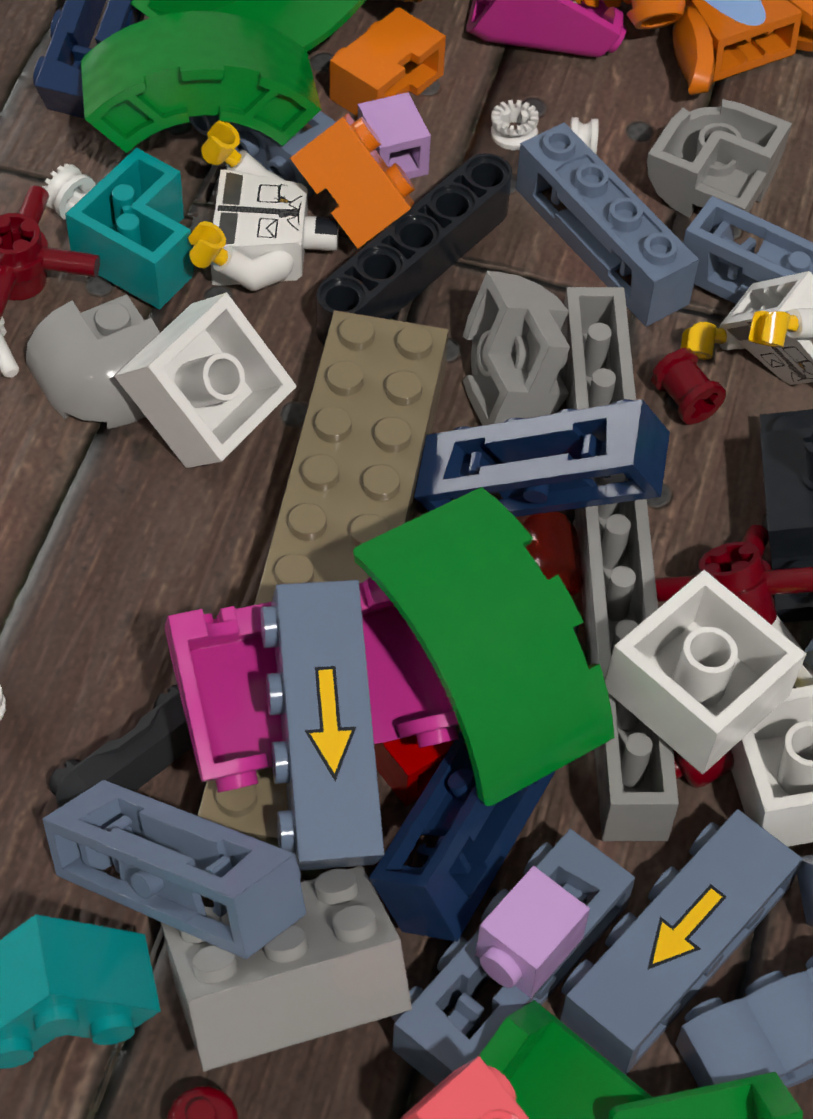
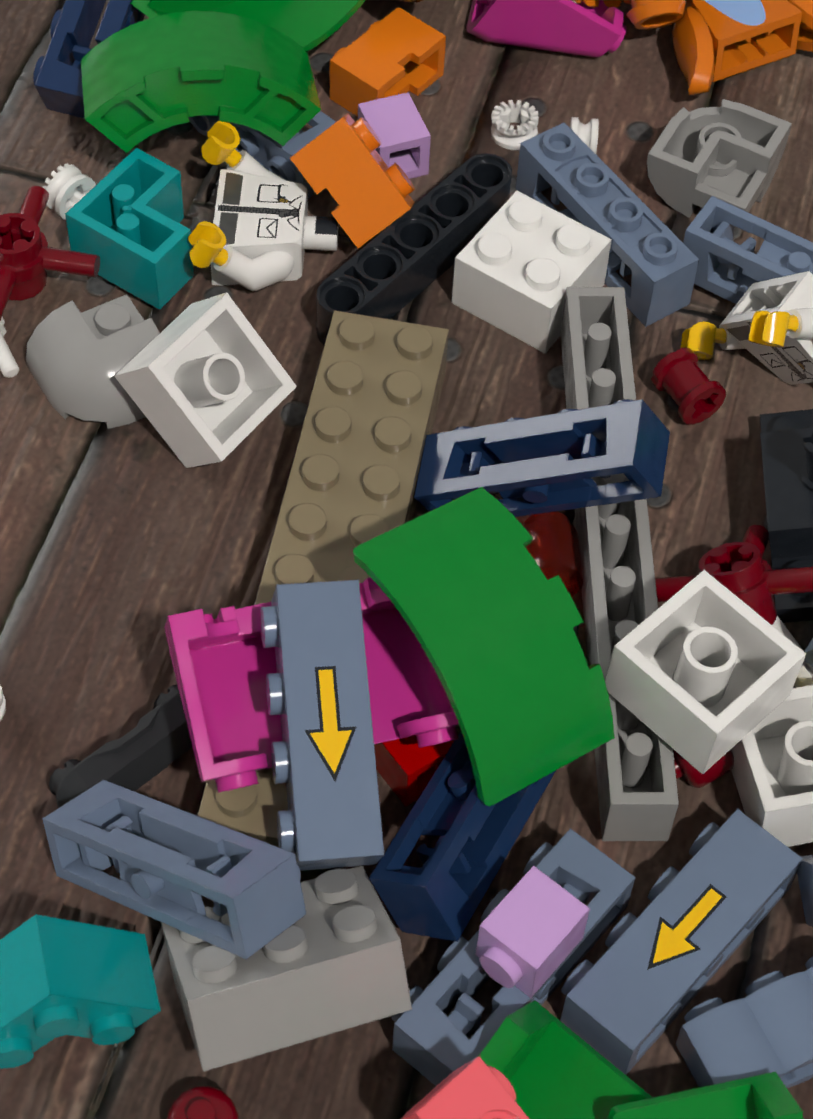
(515, 349): light grey brick -> none
(521, 268): none -> white brick

